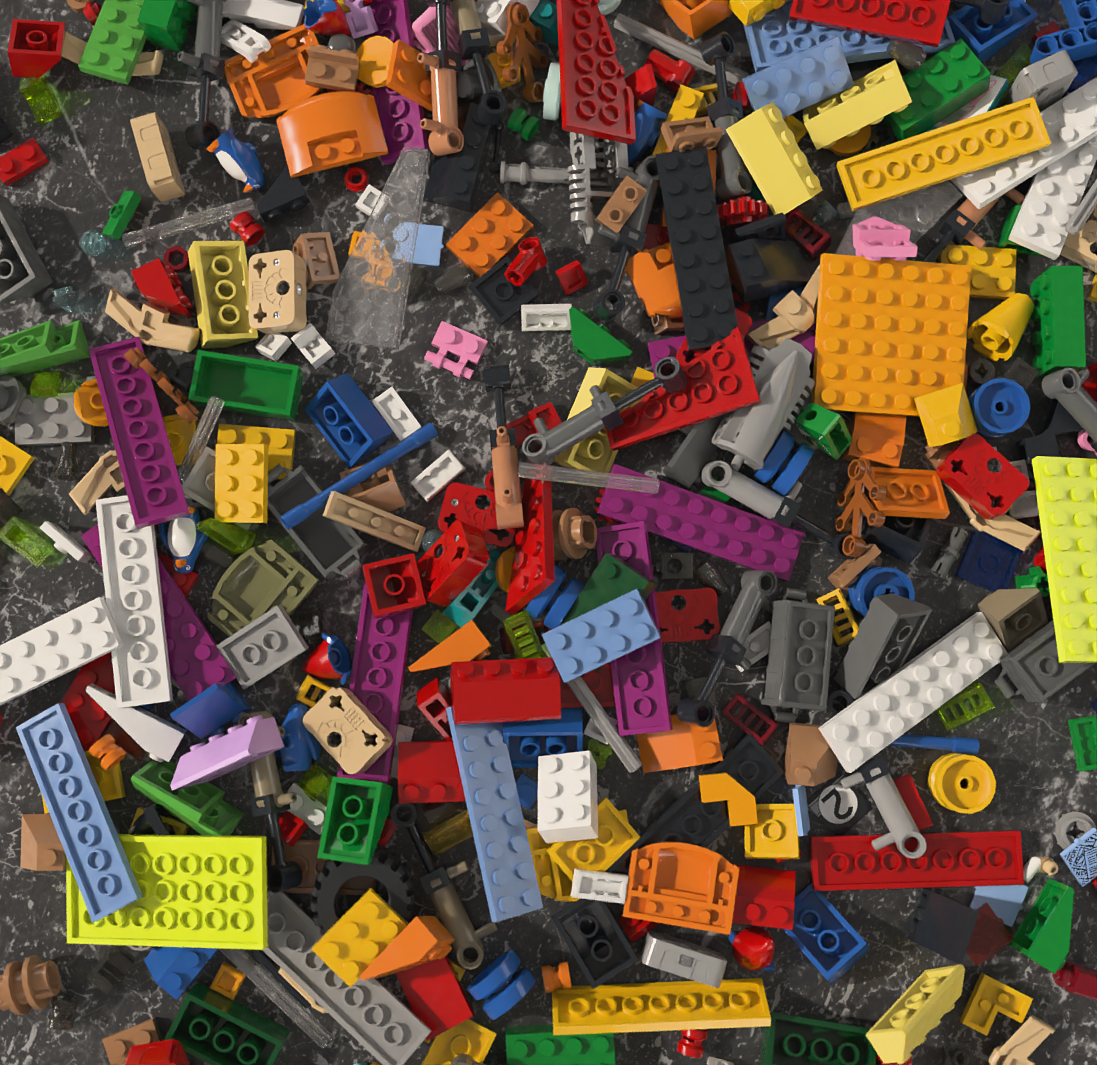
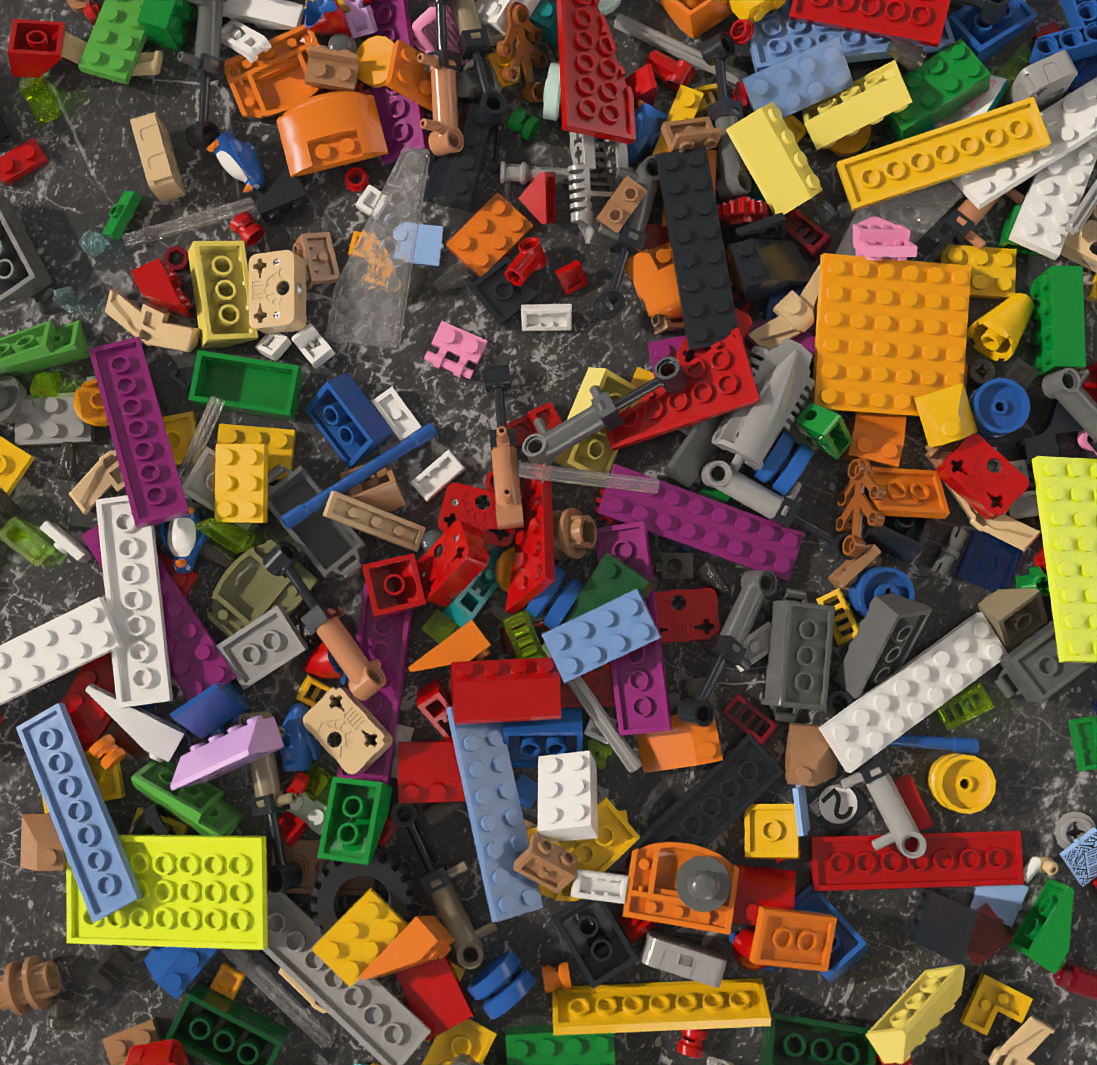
(185, 408): dark orange plant -> none
(299, 783): none -> red tile
(363, 676): none -> piece
(449, 833): clear yellow plate -> none
(541, 197): none -> slope
(547, 864): none -> medium nougat bracket
(594, 341): green slope -> none
(703, 883): none -> dark grey plate
(740, 801): light orange tile -> none
(742, 31): none -> red plate
(793, 939): none -> orange plate

